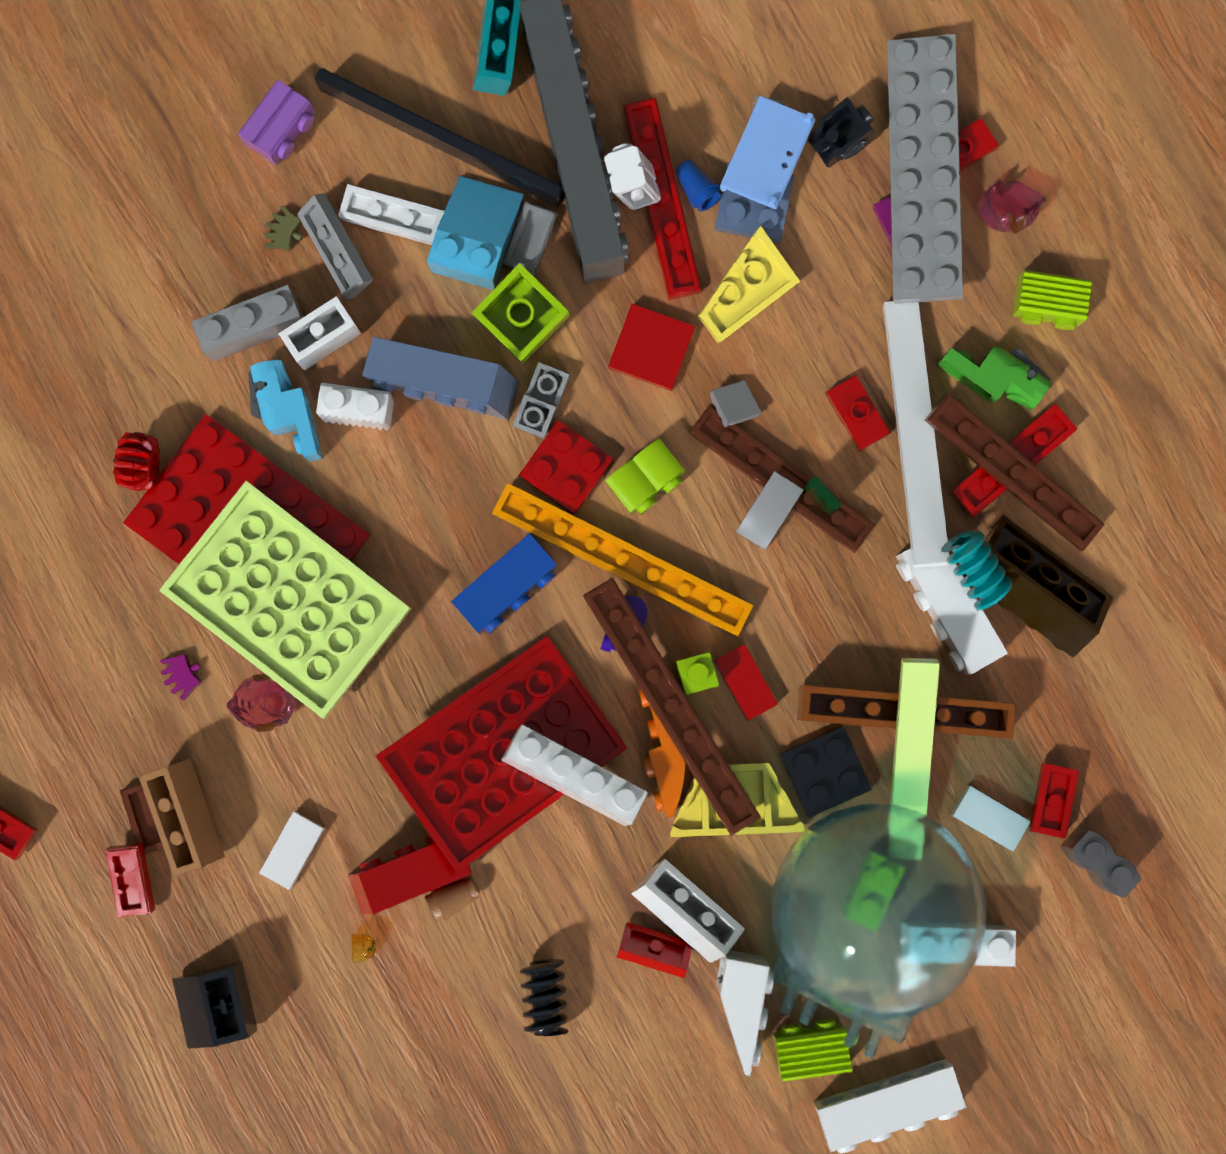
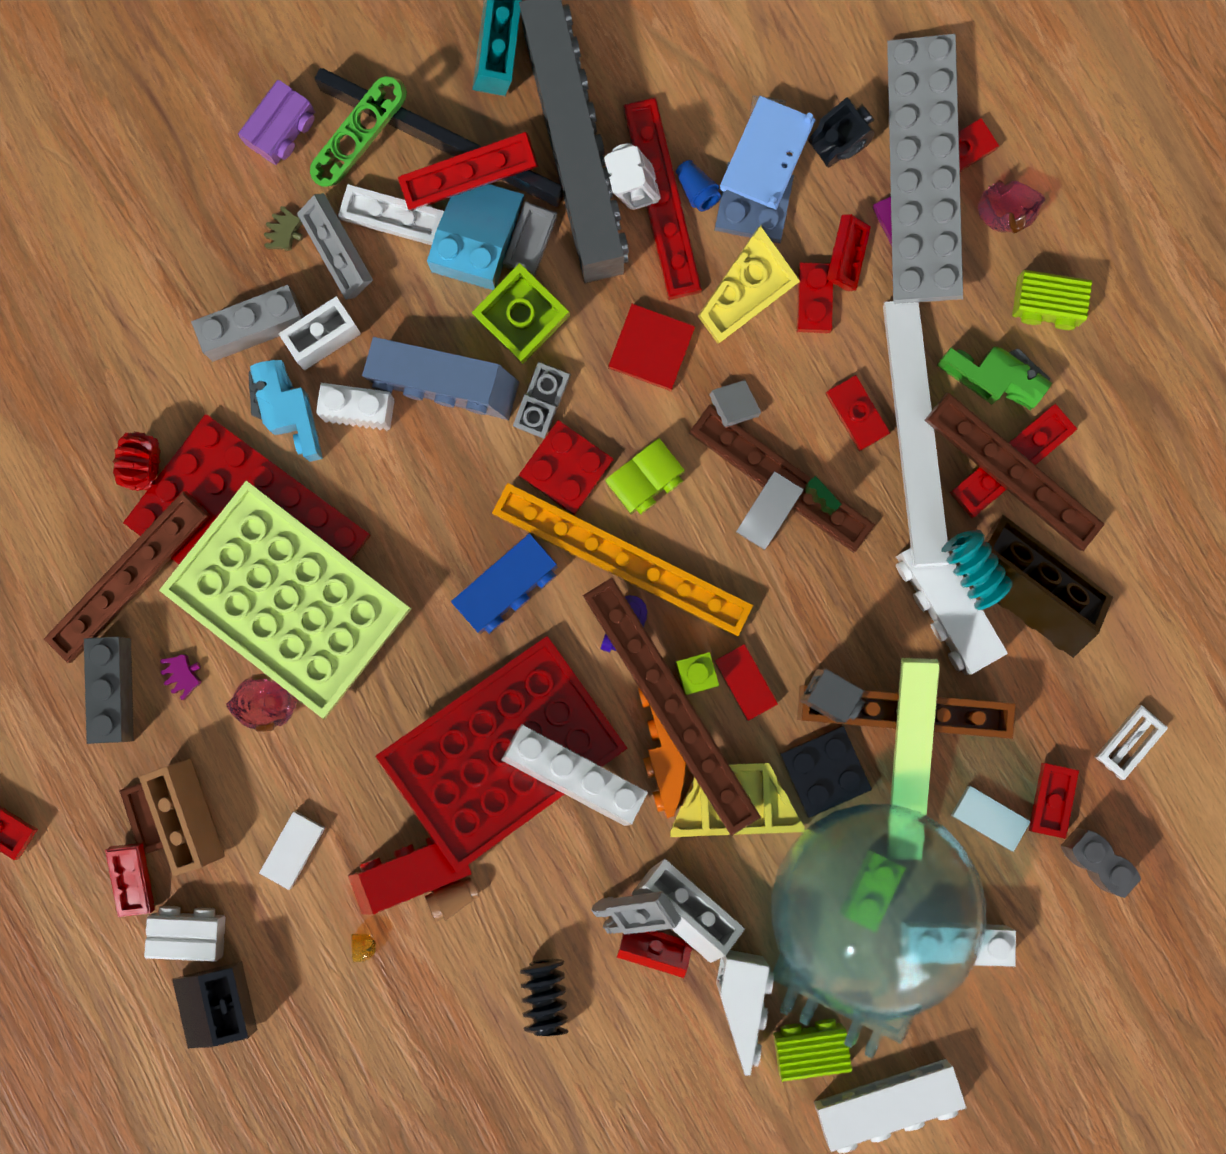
(108, 690): none -> dark grey brick
(127, 576): none -> copper tile
(185, 934): none -> white brick
(353, 127): none -> bright green beam
(468, 171): none -> red plate
(637, 913): none -> light grey hinge
(814, 298): none -> red plate
(833, 696): none -> dark grey brick
(848, 252): none -> red plate
(1121, 732): none -> white tile

